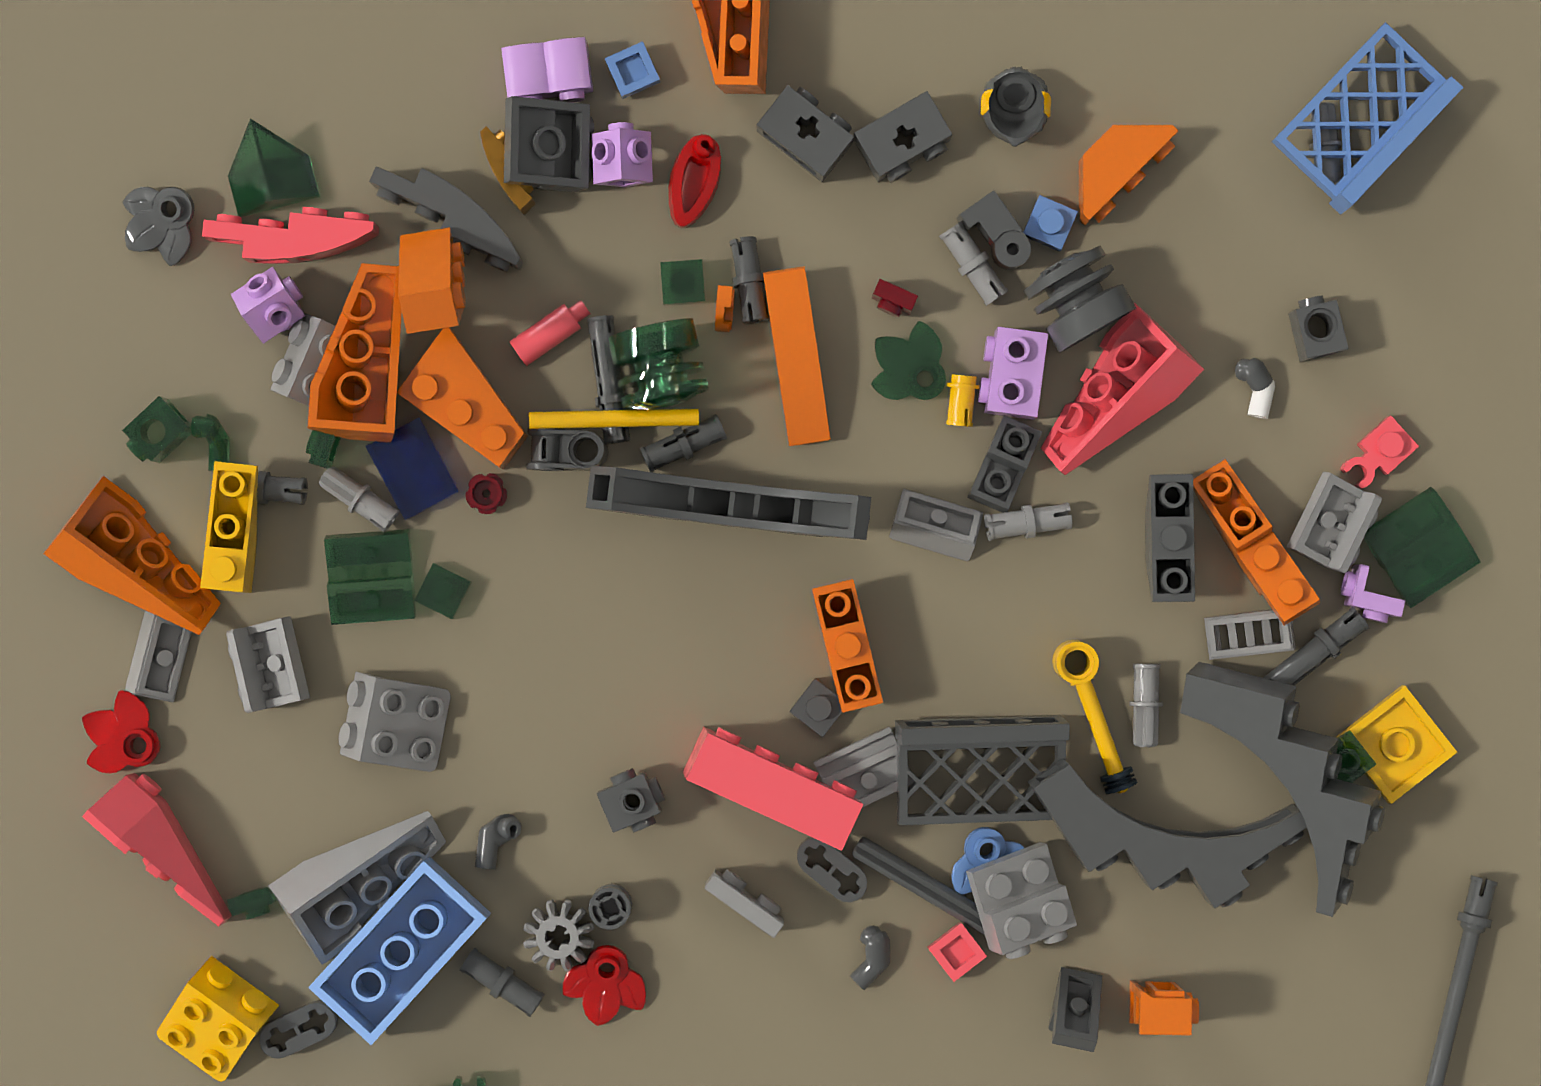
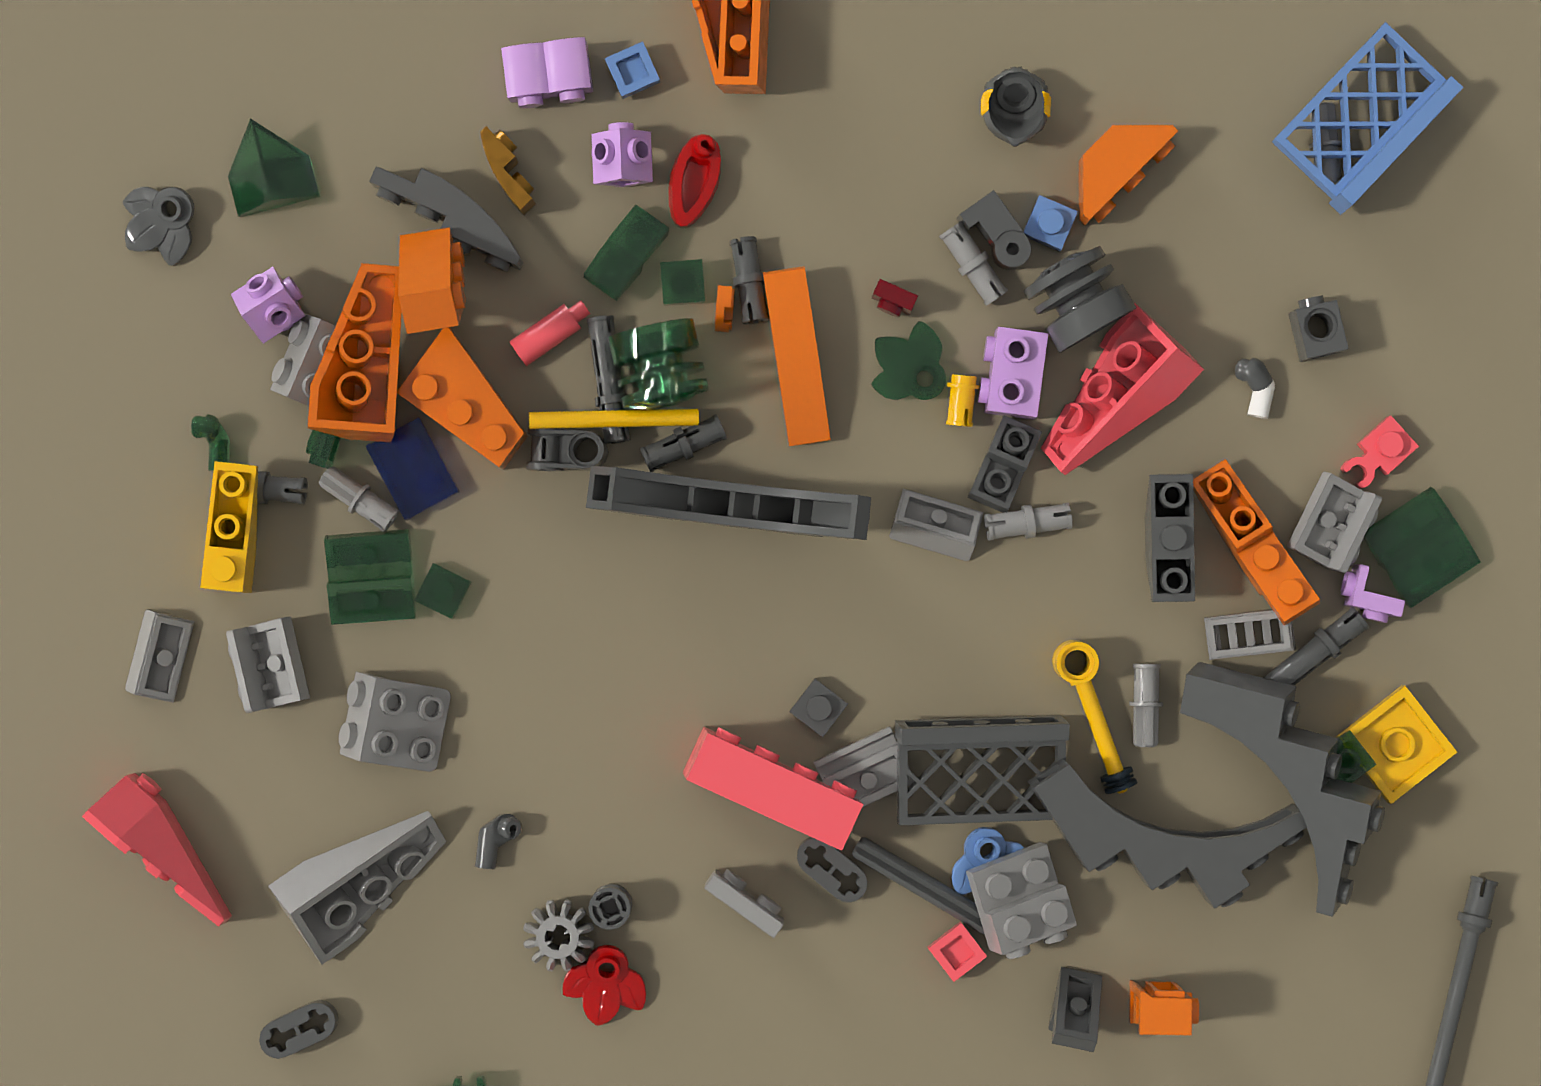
(116, 732): red plate -> none
(123, 555): orange wedge -> none
(176, 430): clear green brick -> none
(216, 1019): yellow bracket -> none
(252, 903): clear green plate -> none
(308, 235): coral slope -> none
(399, 950): light blue brick -> none
(475, 493): dark red plate -> none
(502, 982): dark grey pin -> none
(547, 144): dark grey plate -> none
(617, 809): dark grey brick -> none
(625, 252): none -> clear green slope
(782, 129): dark grey brick -> none
(847, 645): orange slope -> none
(877, 956): dark grey arm -> none
(914, 117): dark grey brick -> none

